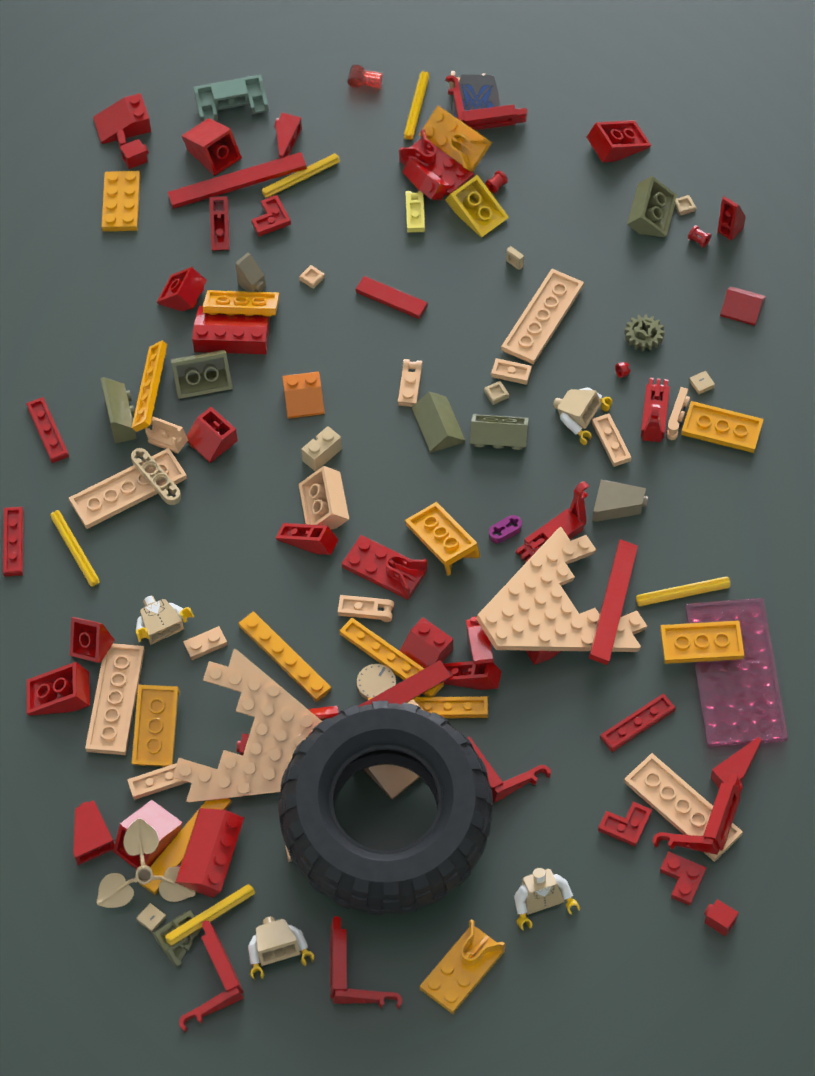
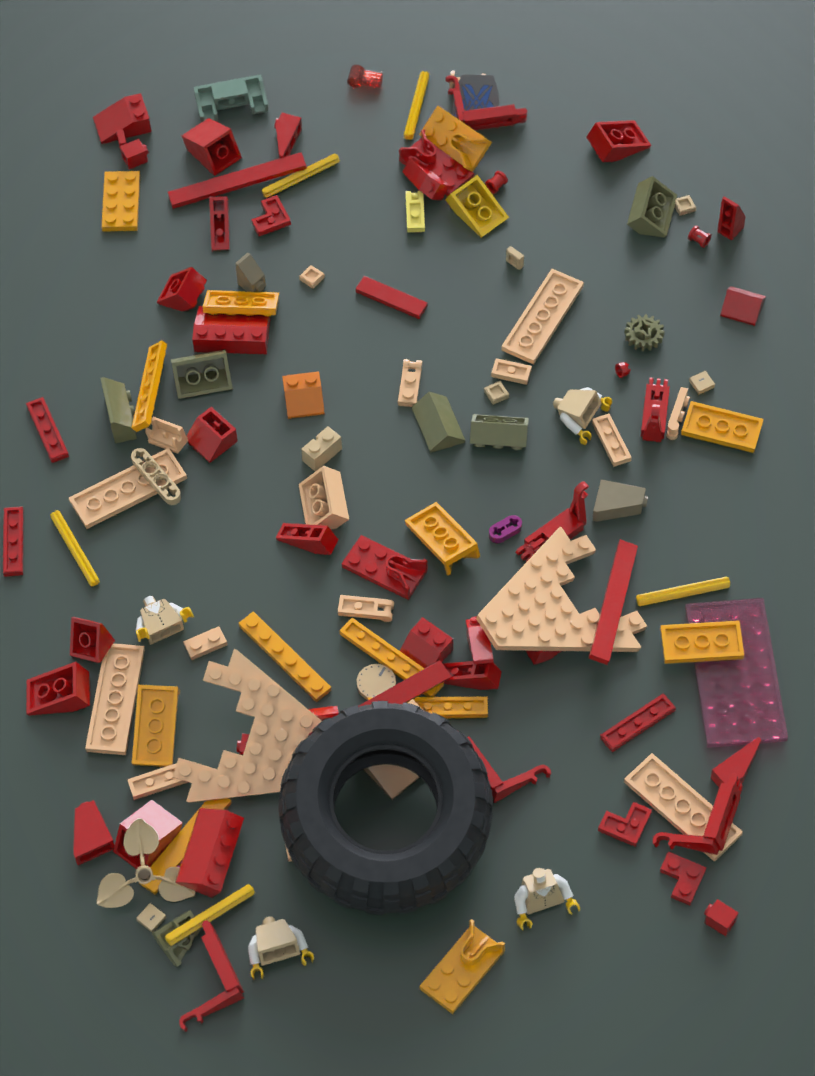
(338, 973): red hinge -> none

